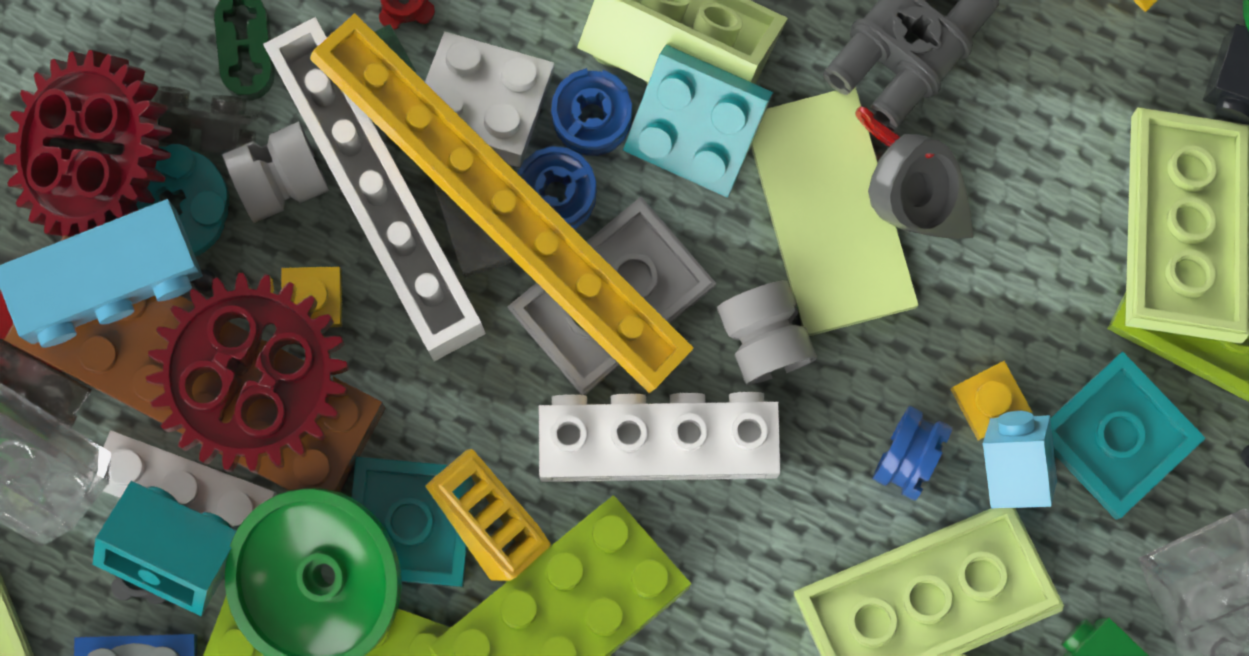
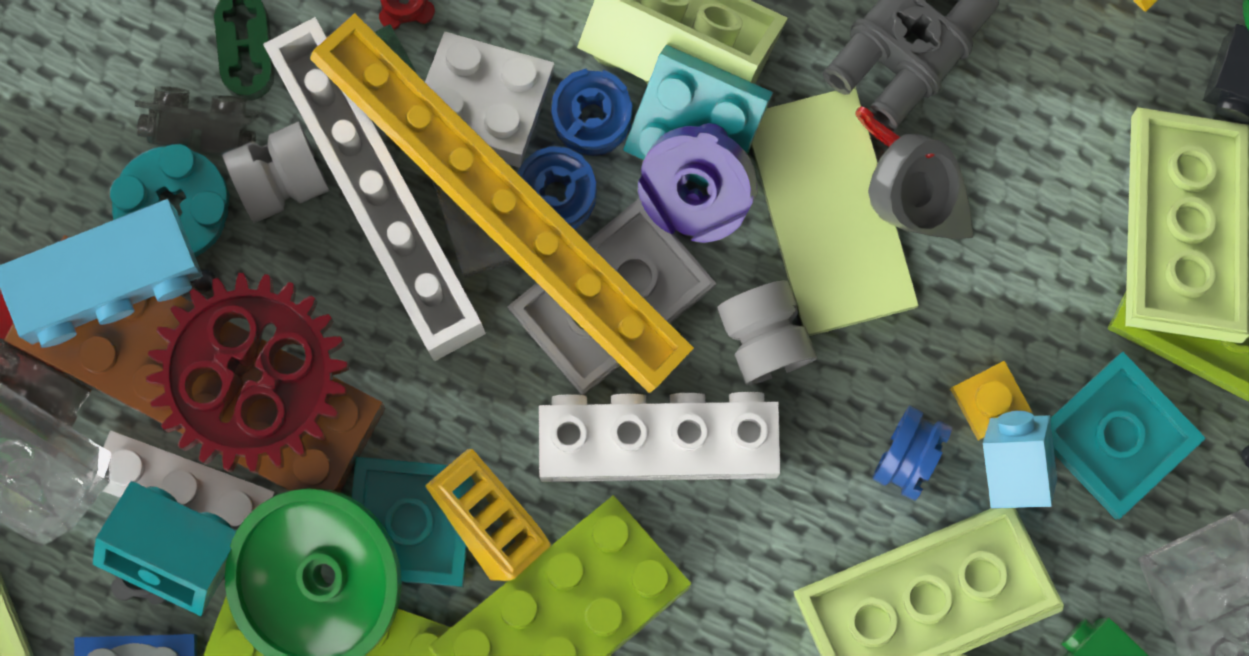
(91, 102): dark red gear -> none
(322, 284): yellow plate -> none
(711, 155): none -> plate

